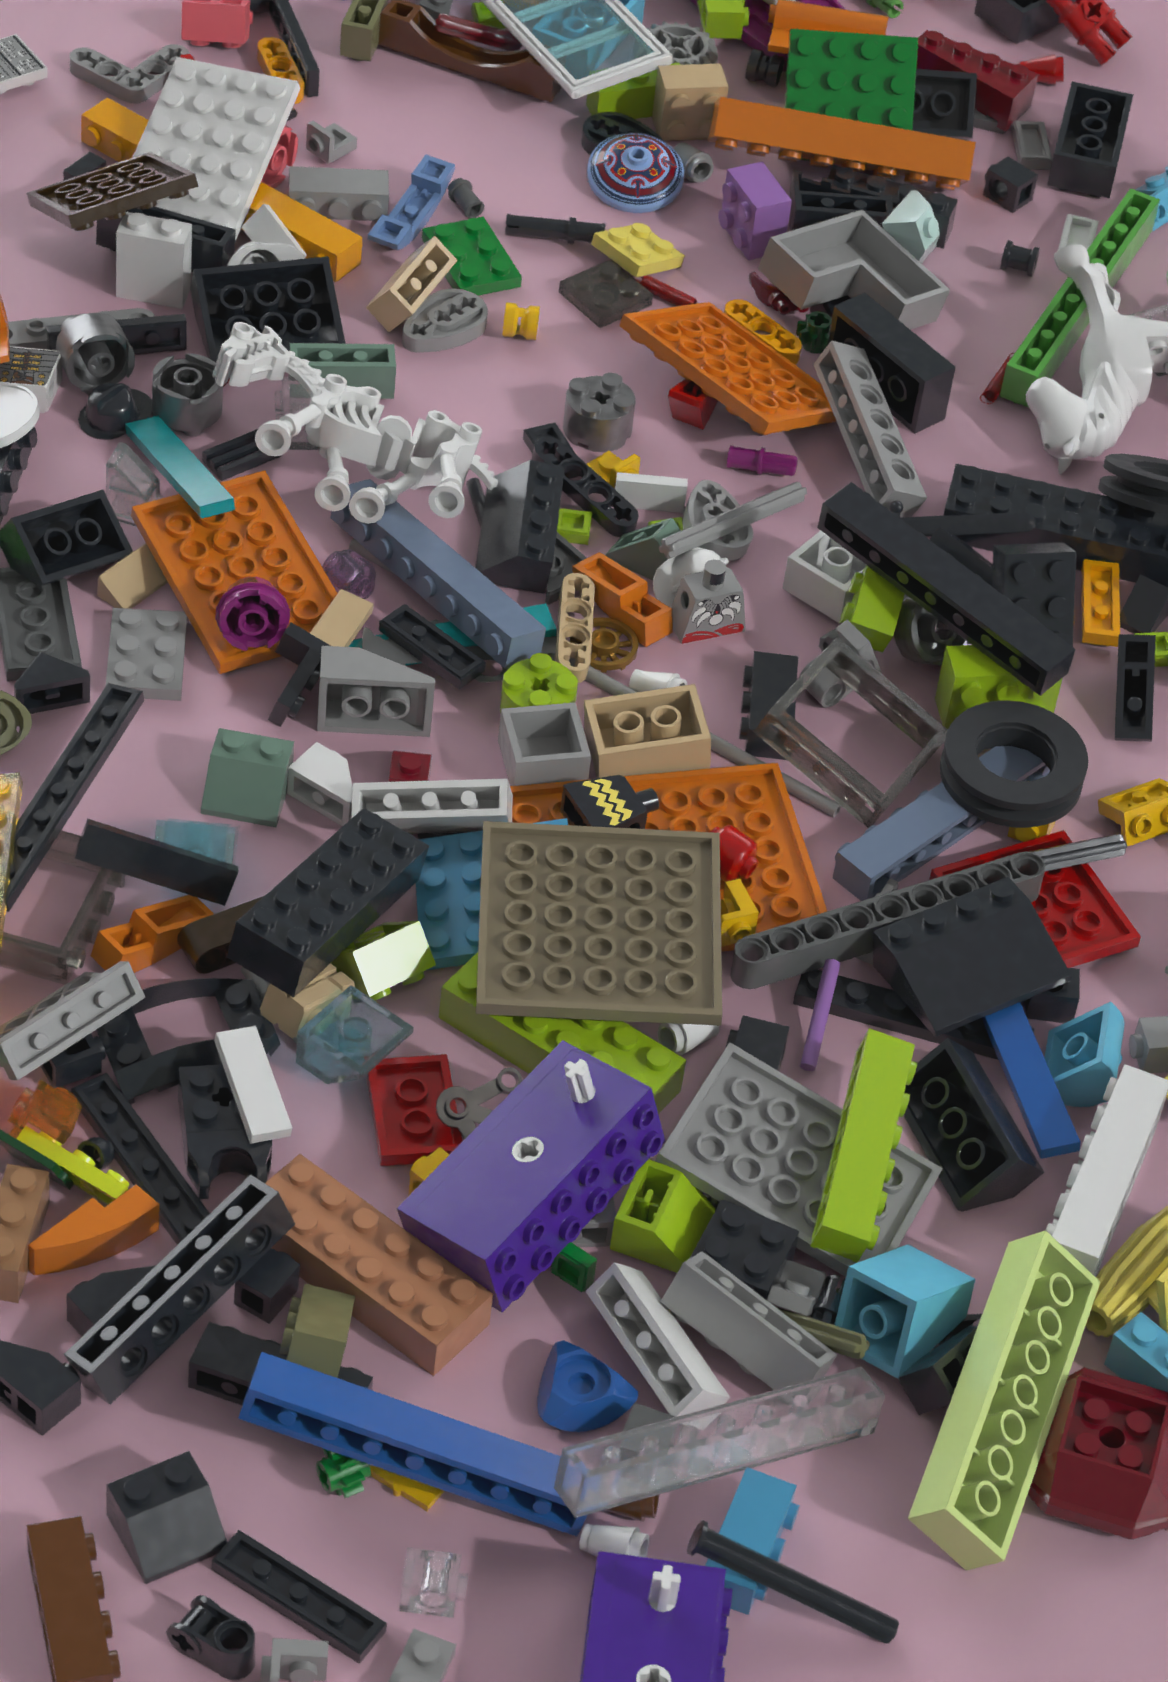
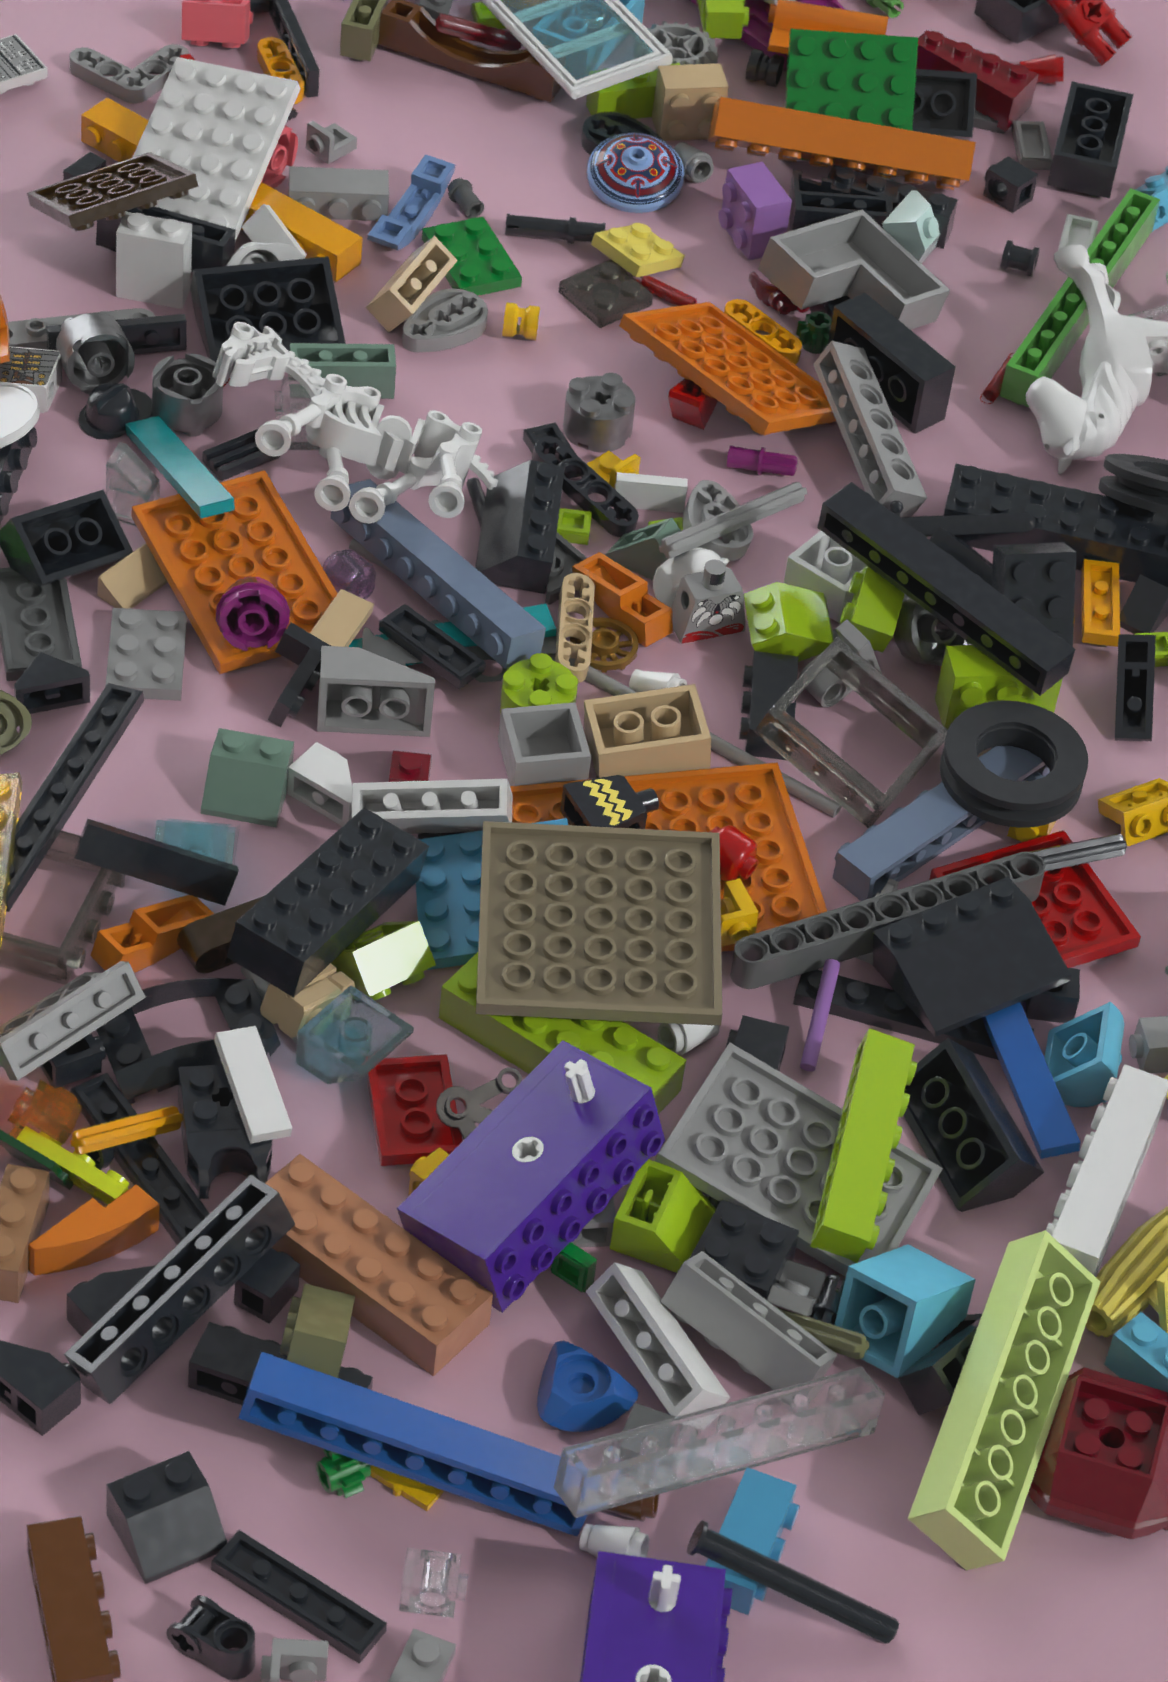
(126, 1130): none -> light orange axle
(788, 620): none -> lime slope

